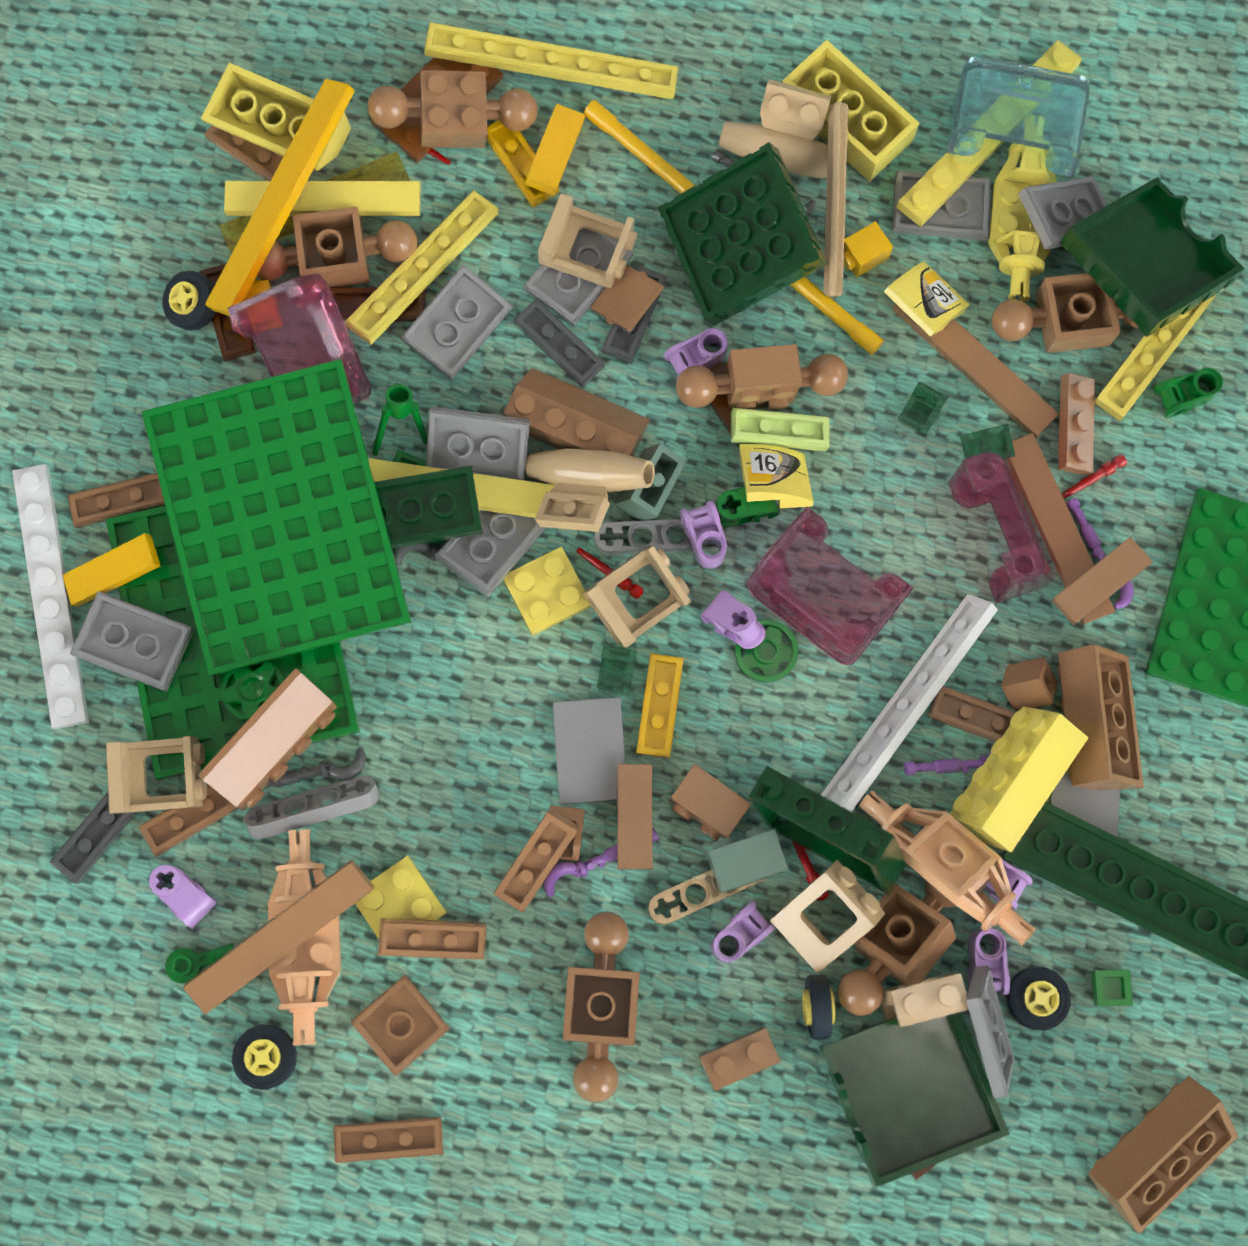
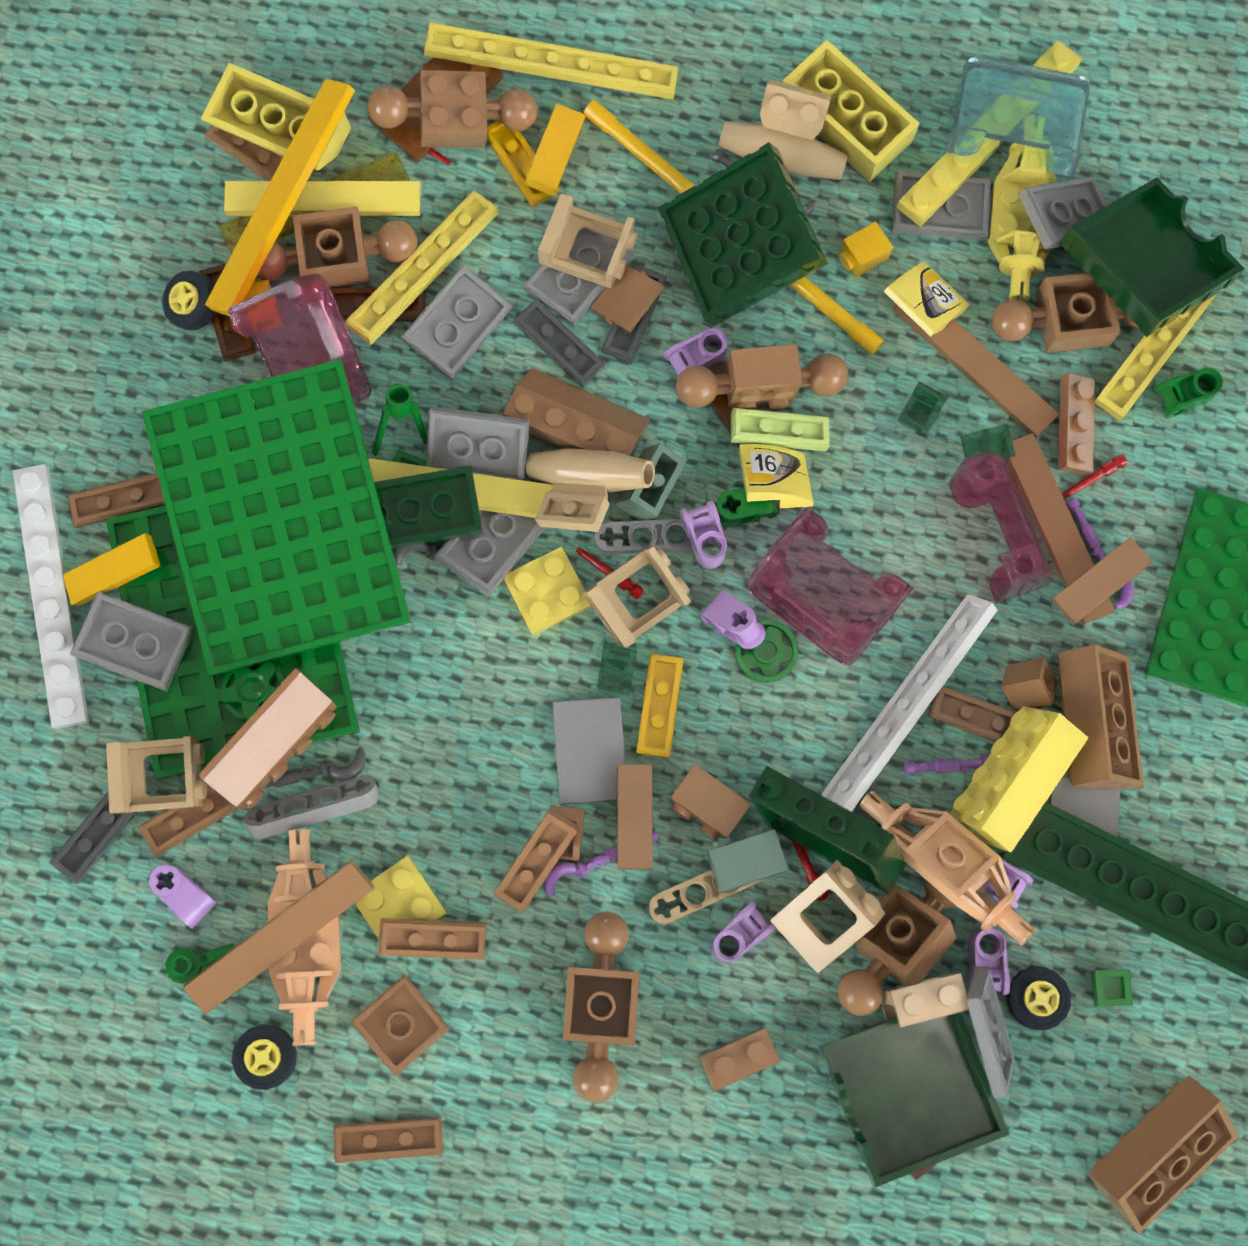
(818, 1006): black wheel -> none
(835, 199): tan axle -> none

